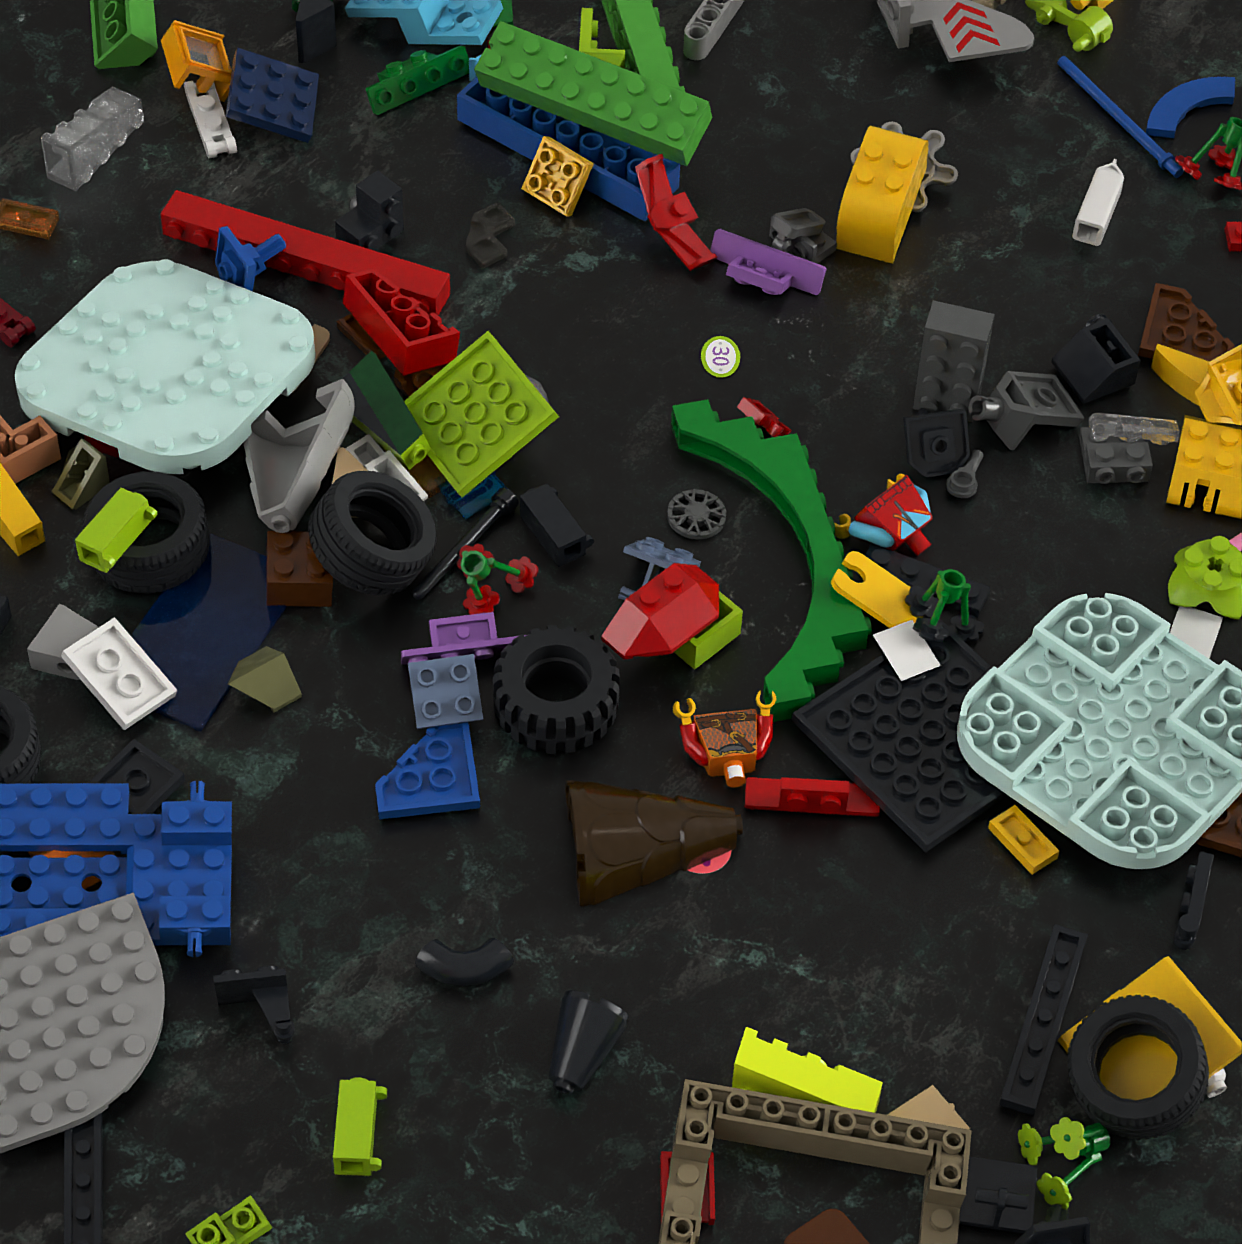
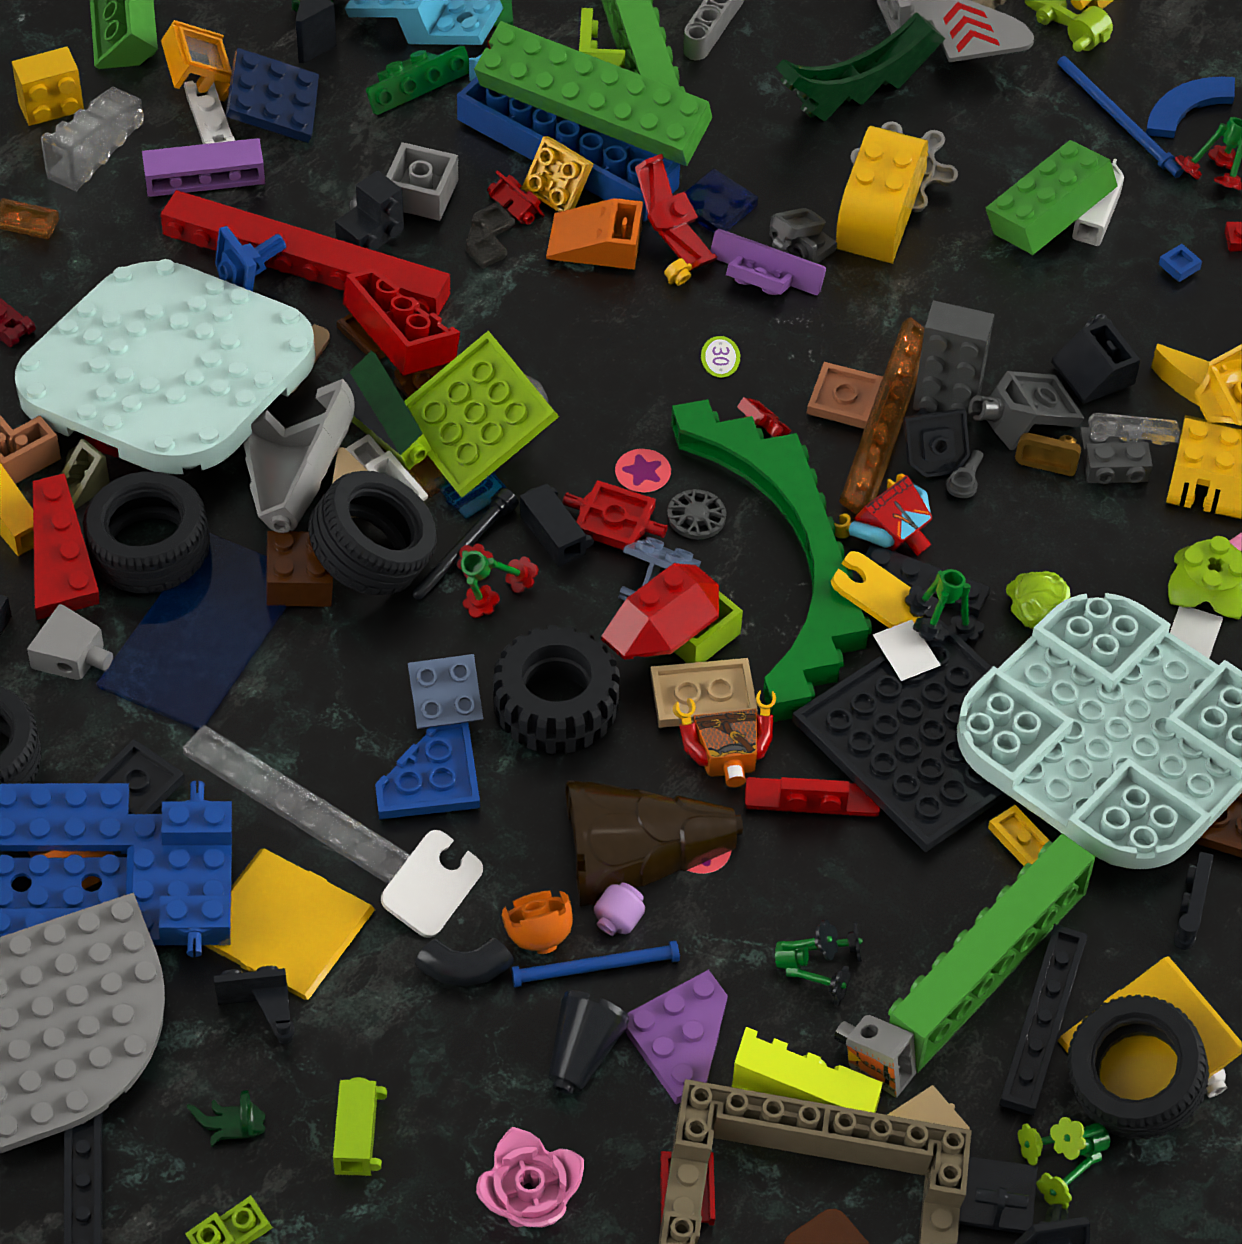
(48, 85): none -> yellow brick
(60, 554): none -> red wedge
(114, 529): lime brick -> none
(119, 673): white plate -> none
(203, 167): none -> medium lavender brick
(232, 1121): none -> dark green piece
(266, 678): olive slope -> none
(290, 921): none -> yellow piece
(295, 804): none -> clear plate
(425, 179): none -> light grey brick
(426, 892): none -> white piece
(459, 637): medium lavender bracket -> none
(508, 191): none -> red hinge
(523, 1160): none -> bright pink brick
(539, 921): none -> orange cylinder
(595, 964): none -> blue bar
(598, 234): none -> orange slope
(615, 515): none -> red plate
(619, 909): none -> lavender head
(643, 470): none -> coral sticker
(678, 272): none -> yellow plate
(680, 1031): none -> medium lavender plate
(710, 684): none -> tan plate
(720, 201): none -> clear blue plate
(794, 954): none -> plant
(844, 395): none -> nougat plate
(880, 1052): none -> light grey torso
(885, 419): none -> clear orange plate
(890, 61): none -> dark green arch
(993, 946): none -> bright green brick
(1036, 595): none -> lime hair
(1049, 453): none -> pearl gold piece
(1051, 197): none -> bright green brick
(1180, 262): none -> blue plate
(1181, 326): reddish brown plate -> none

